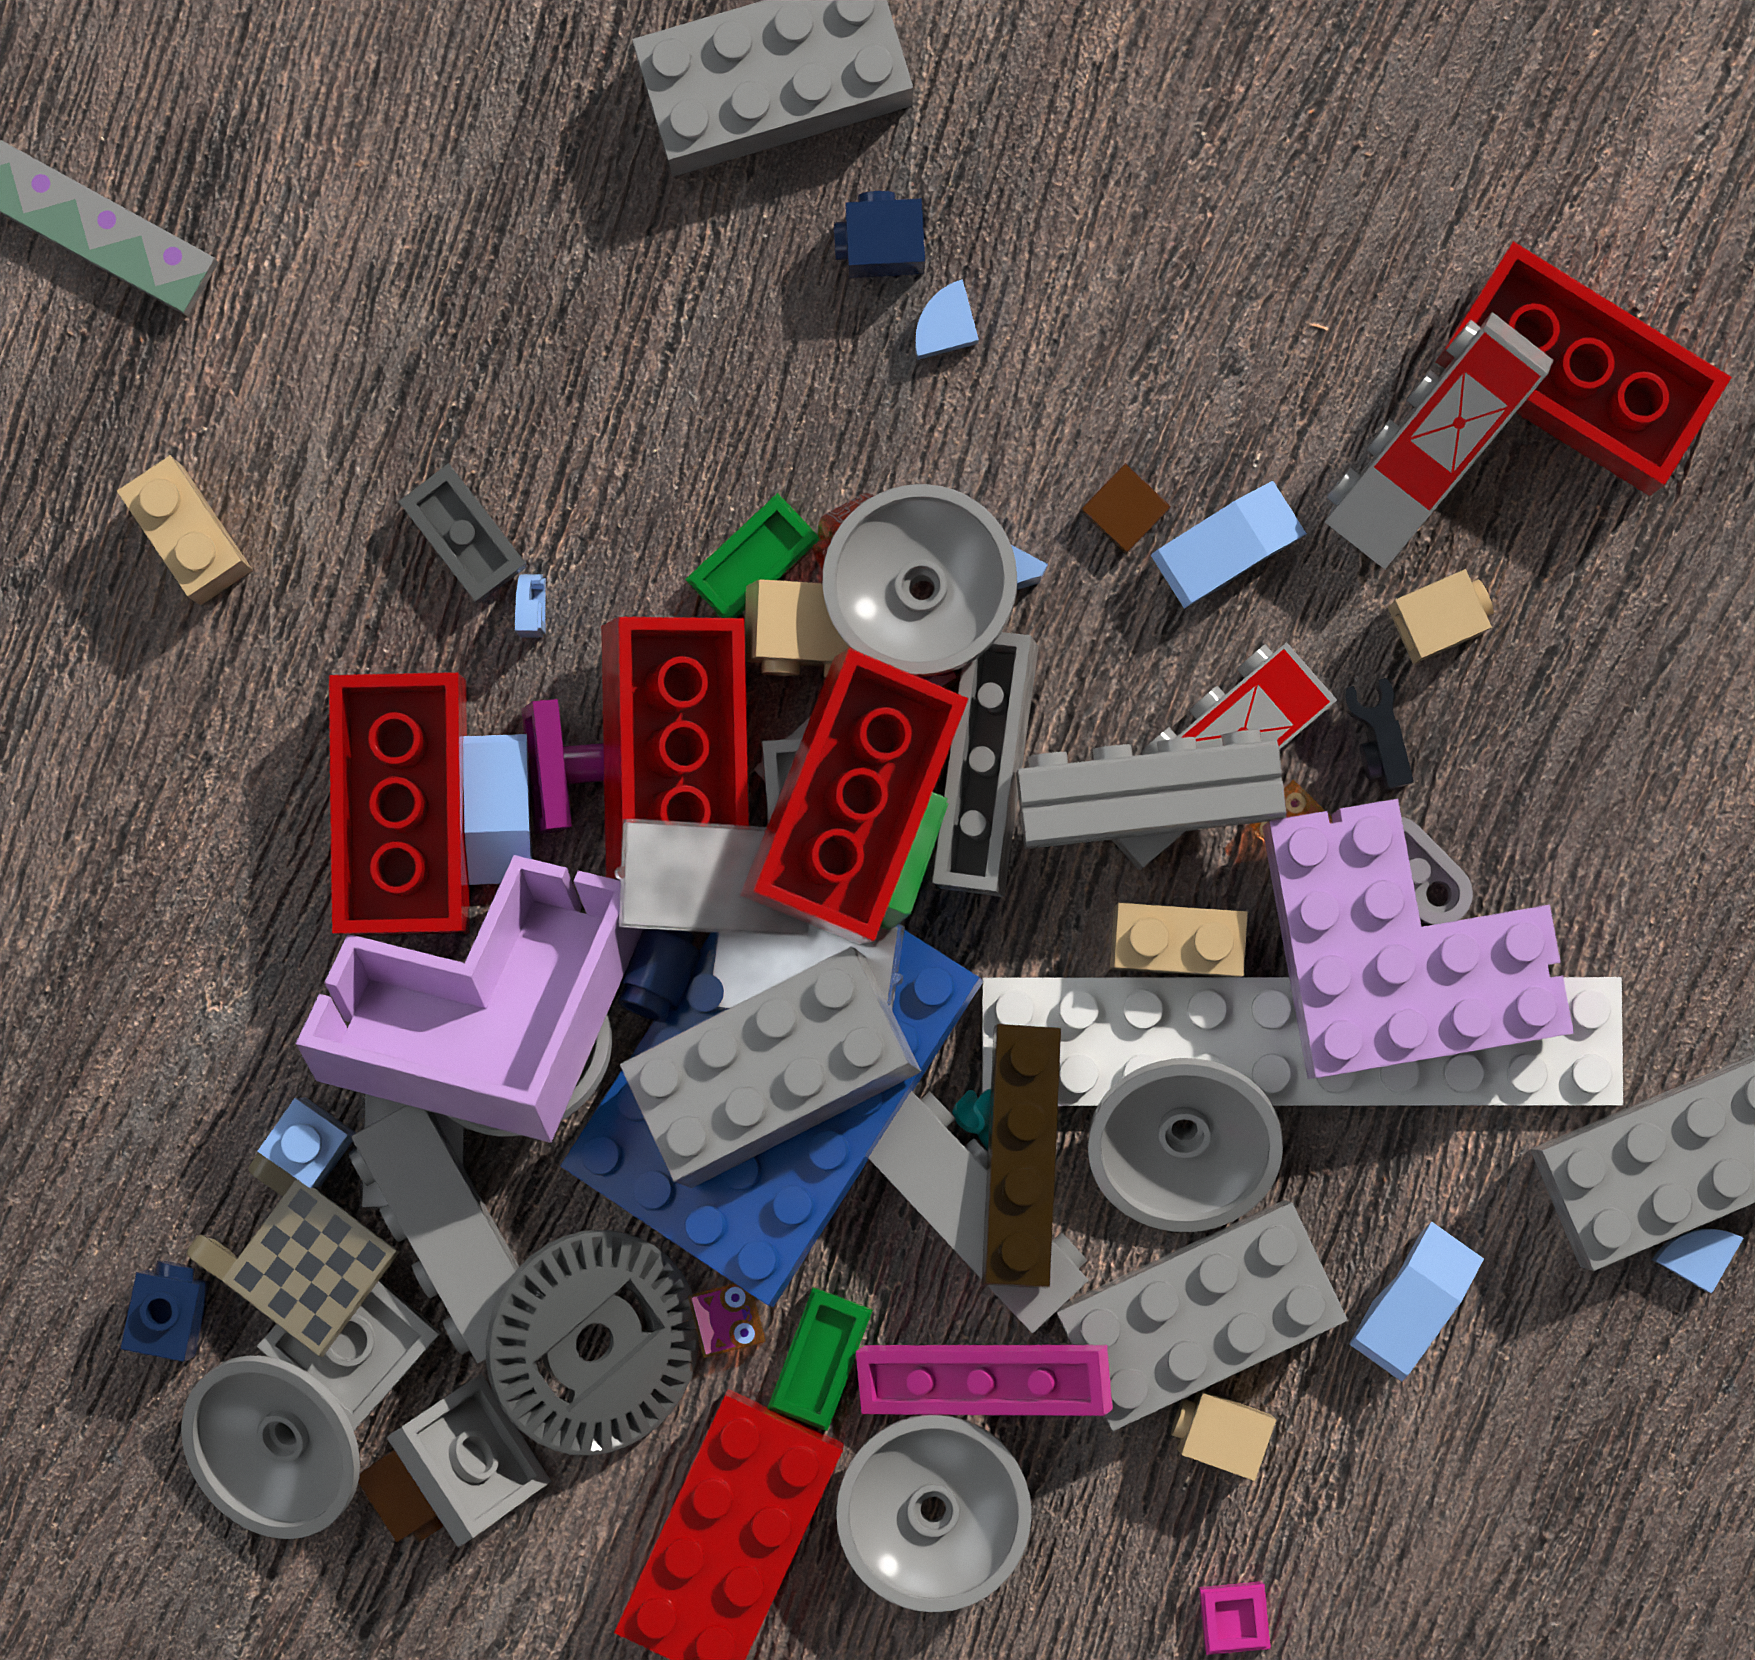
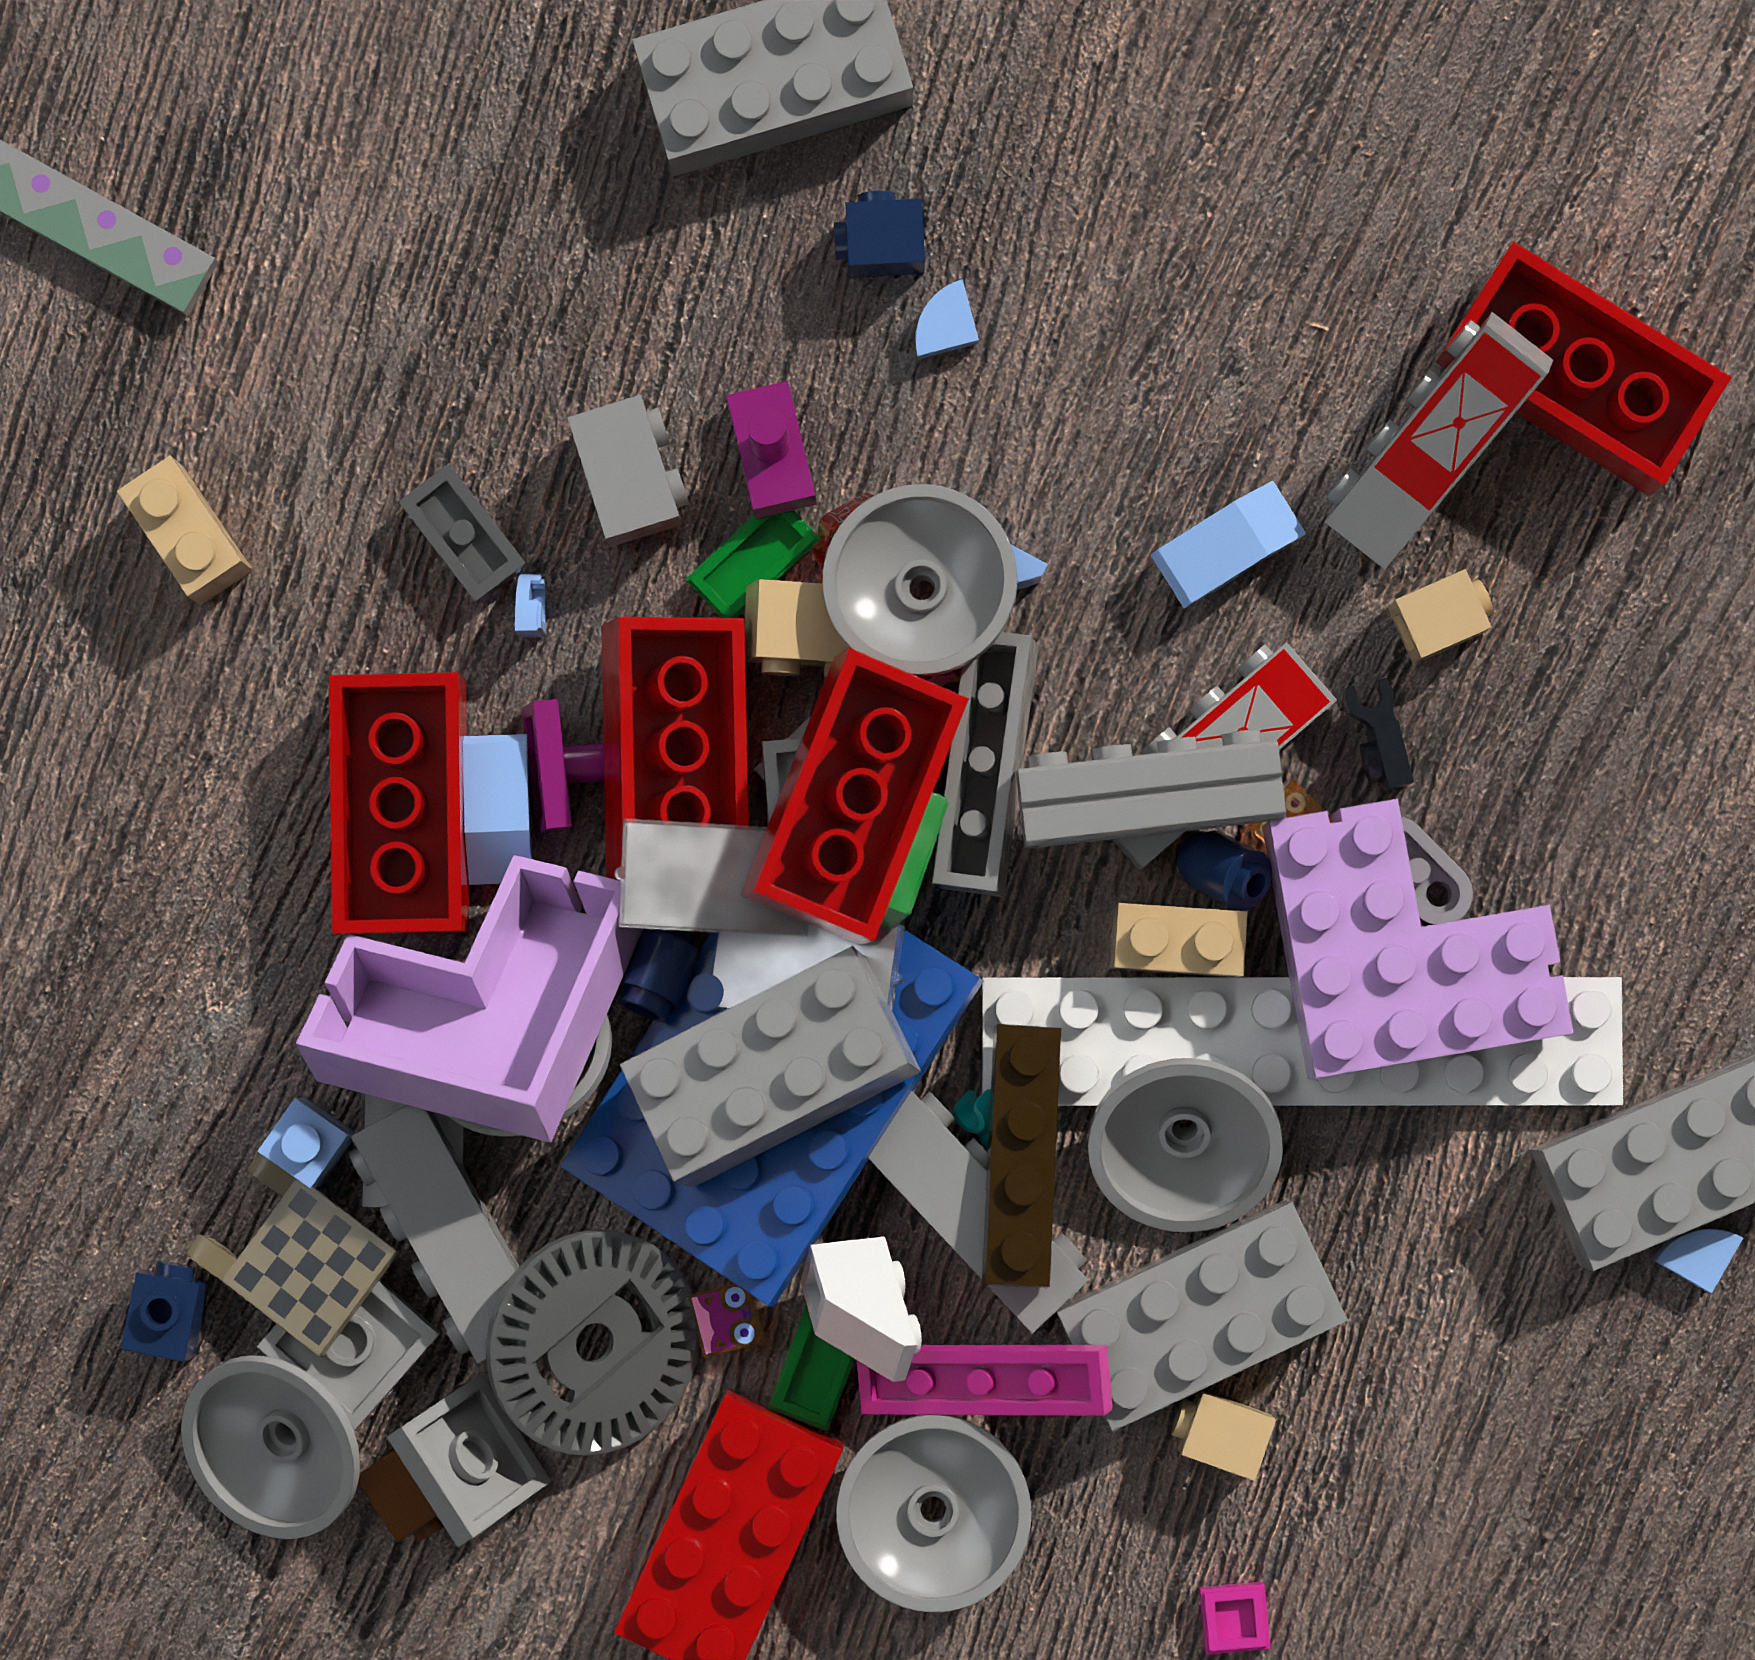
(627, 471): none -> light grey brick
(771, 449): none -> magenta tile
(859, 1304): none -> white slope
(1125, 509): reddish brown tile -> none
(1225, 869): none -> dark blue brick
(1417, 1302): light blue slope -> none

